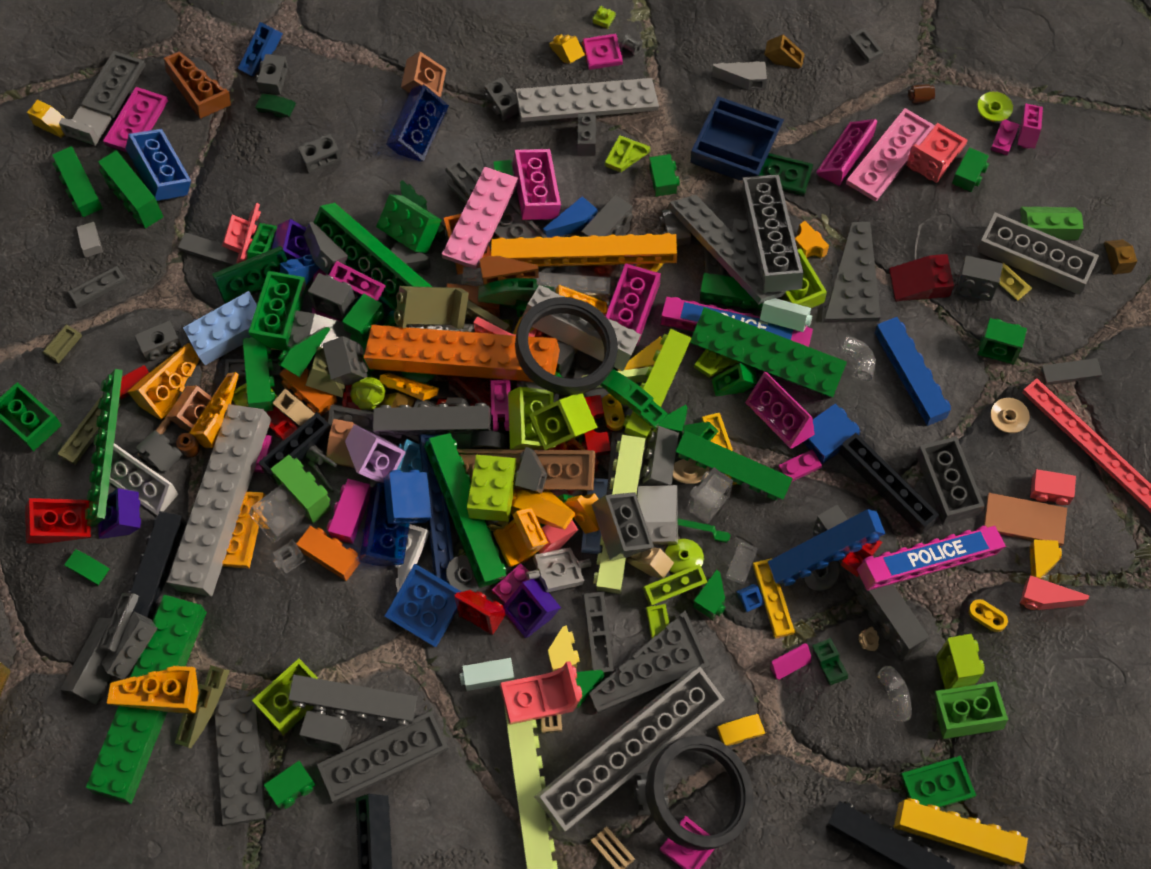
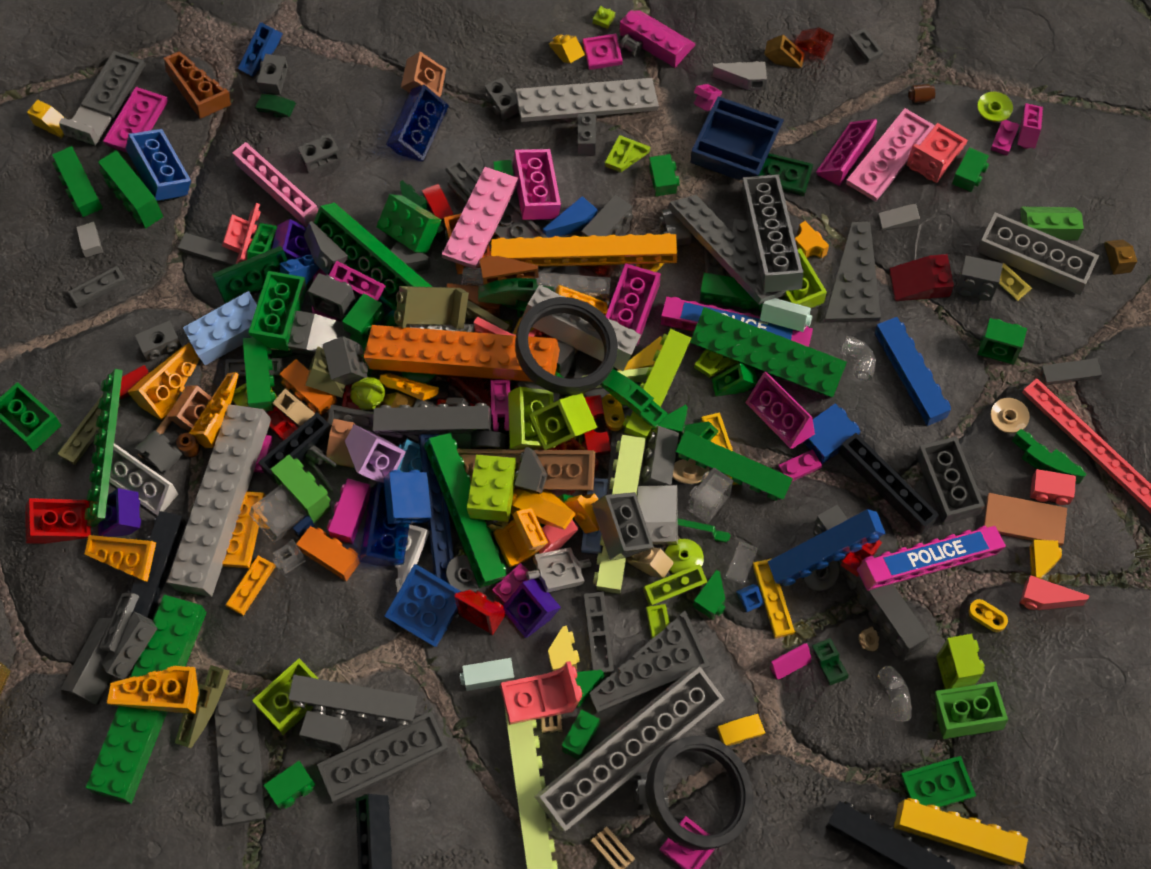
(62, 344): olive tile -> none
(87, 567): green slope -> none
(124, 554): none -> light orange wing
(250, 585): none -> light orange tile
(275, 184): none -> bright pink brick
(301, 353): green slope -> none
(302, 526): none -> dark blue tile
(437, 202): none -> red slope
(580, 735): none -> green brick
(656, 37): none -> dark pink slope
(706, 96): none -> dark pink slope
(815, 41): none -> clear red slope
(900, 217): none -> light grey slope
(1041, 459): none -> green slope

